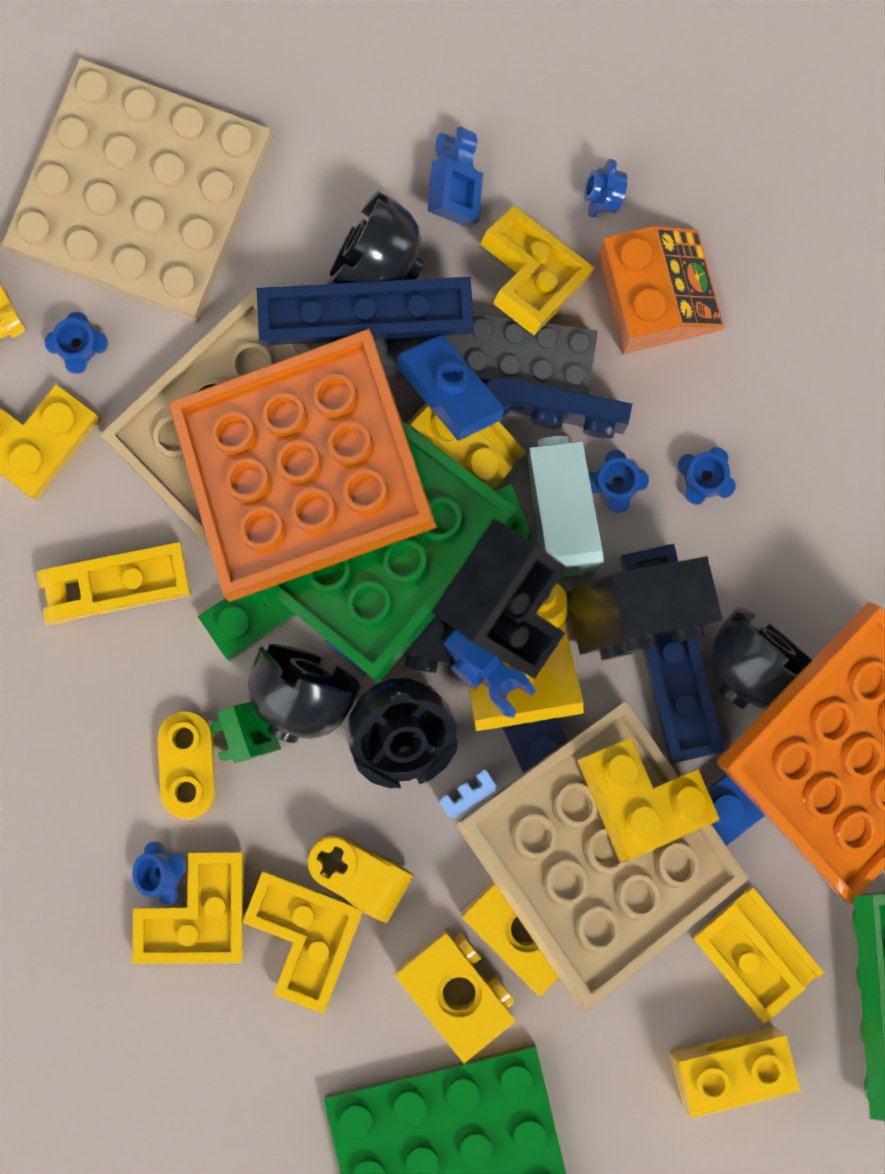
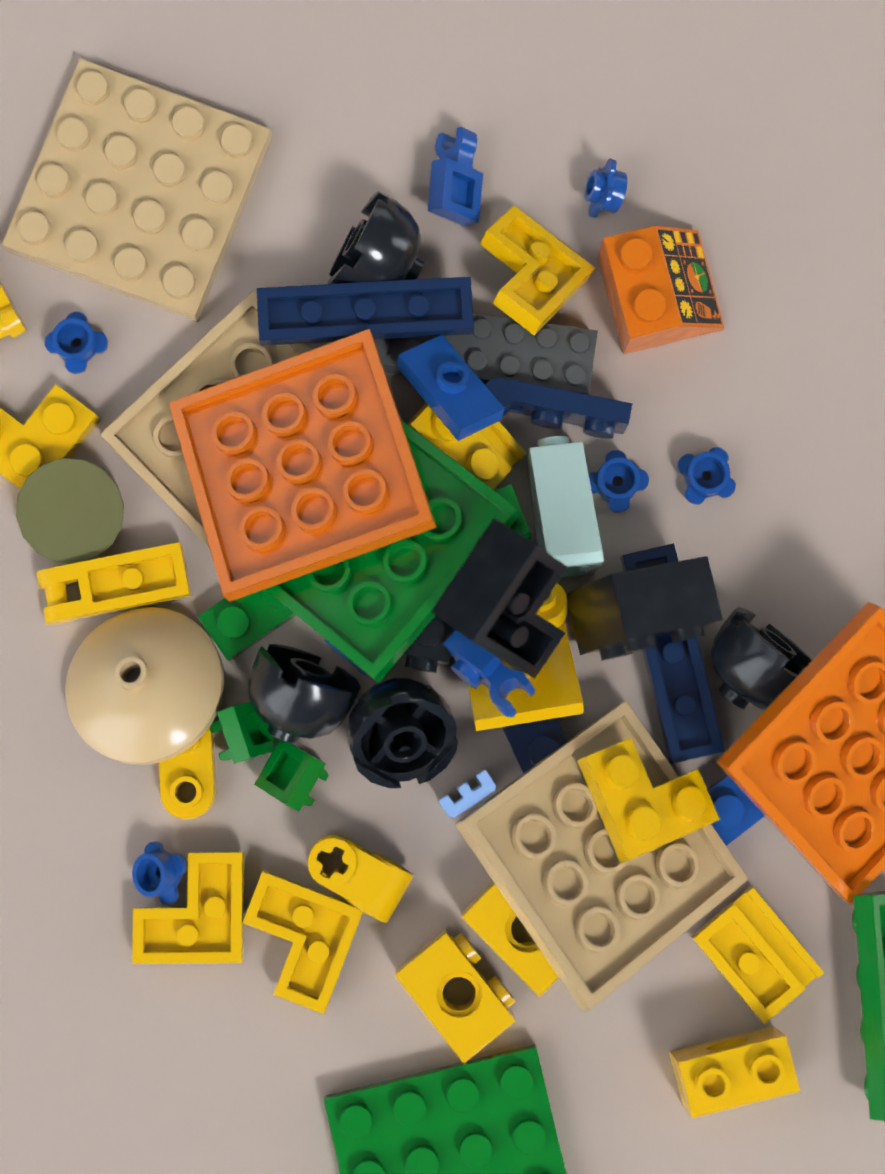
(70, 510): none -> olive tile
(160, 710): none -> tan dish
(291, 775): none -> green tile

